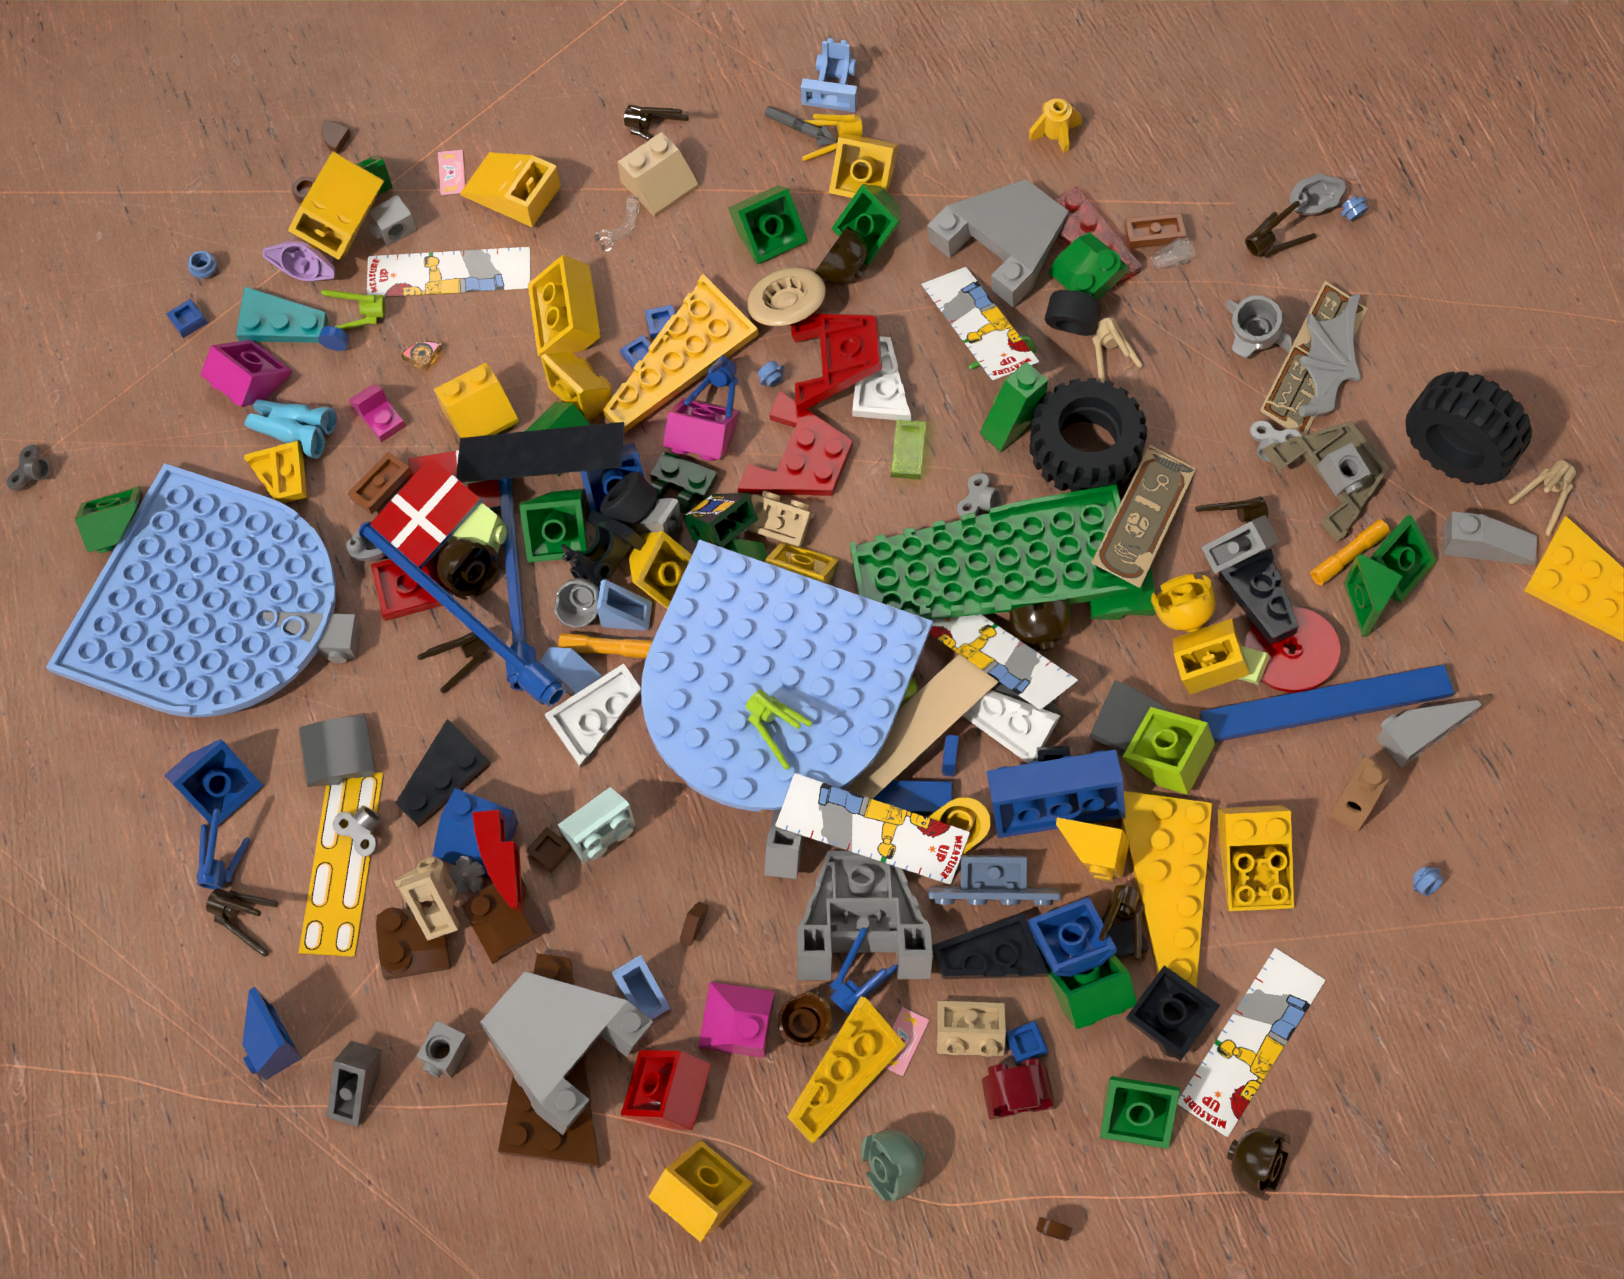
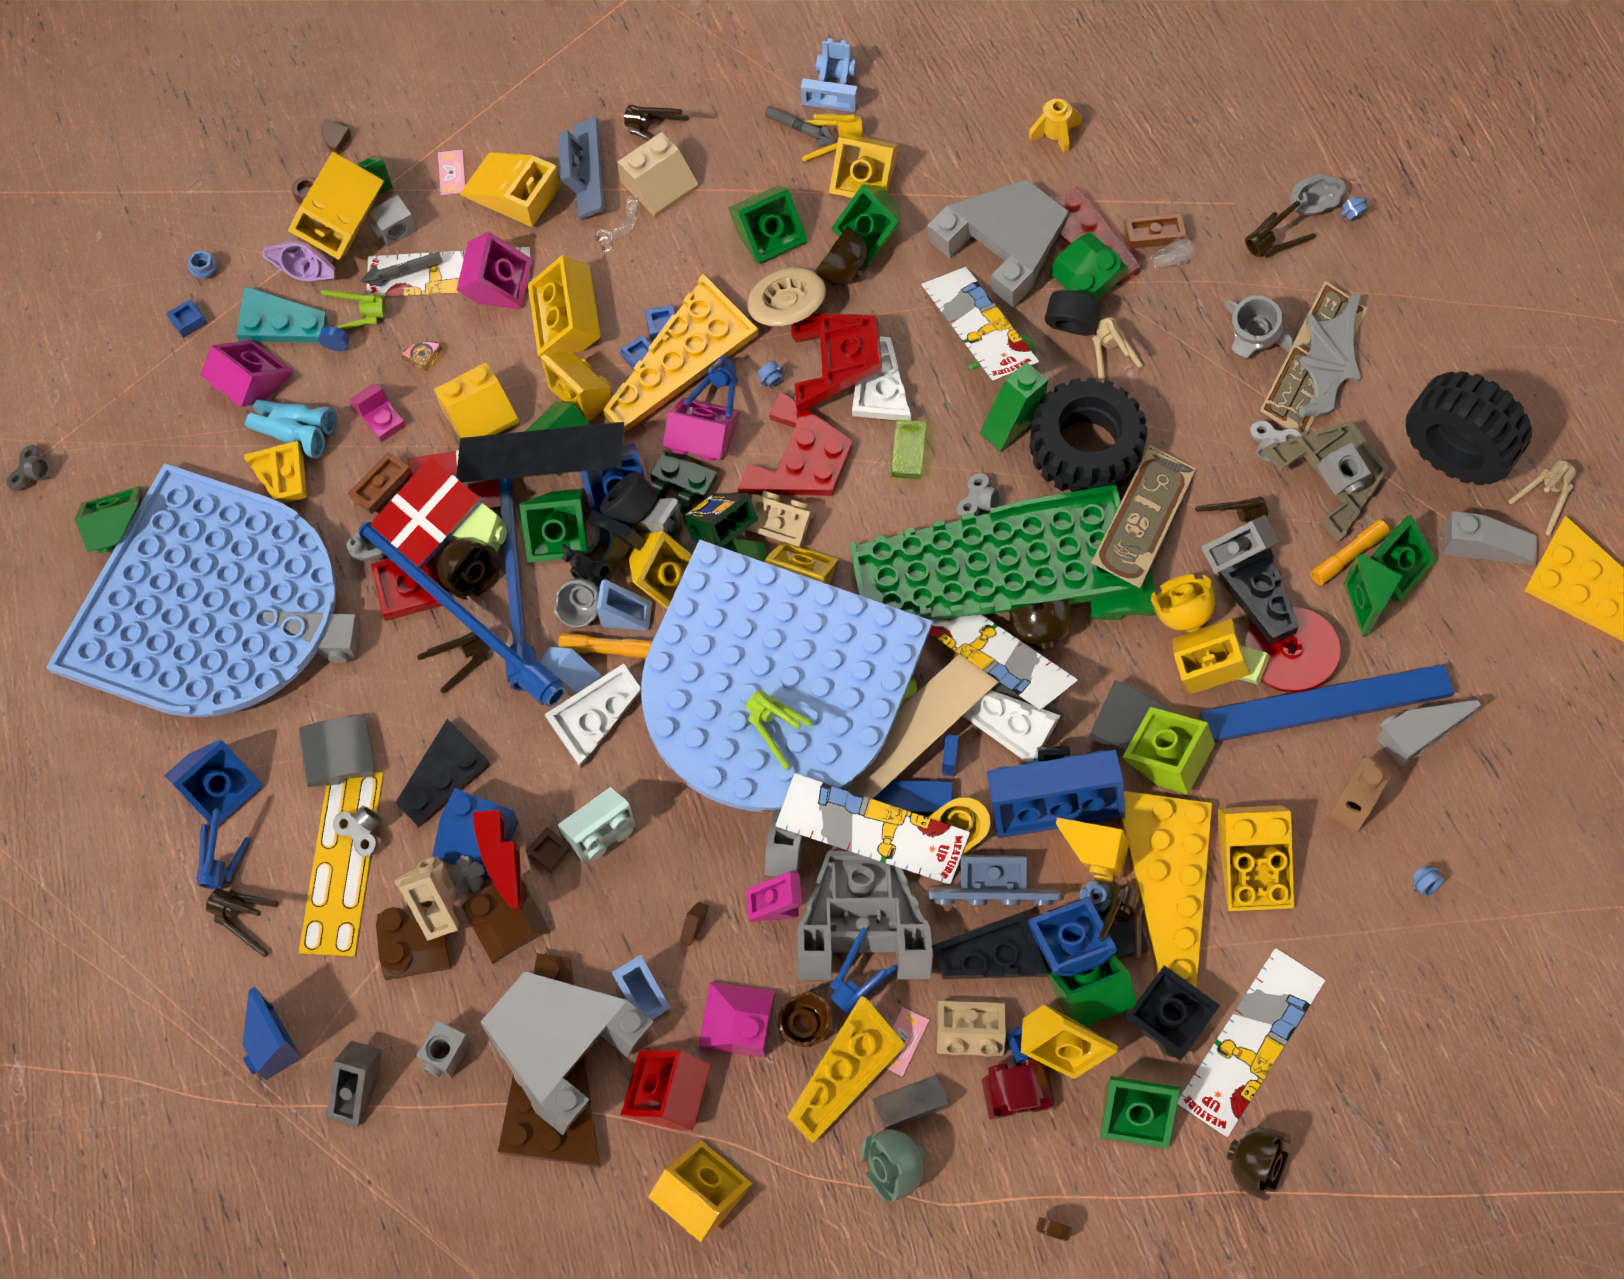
(376, 276): none -> dark grey piece
(494, 272): none -> dark pink slope
(582, 165): none -> sand blue bracket
(775, 898): none -> dark pink slope
(911, 1103): none -> flat silver slope
(1063, 1042): none -> yellow slope
(1101, 890): none -> medium blue plate

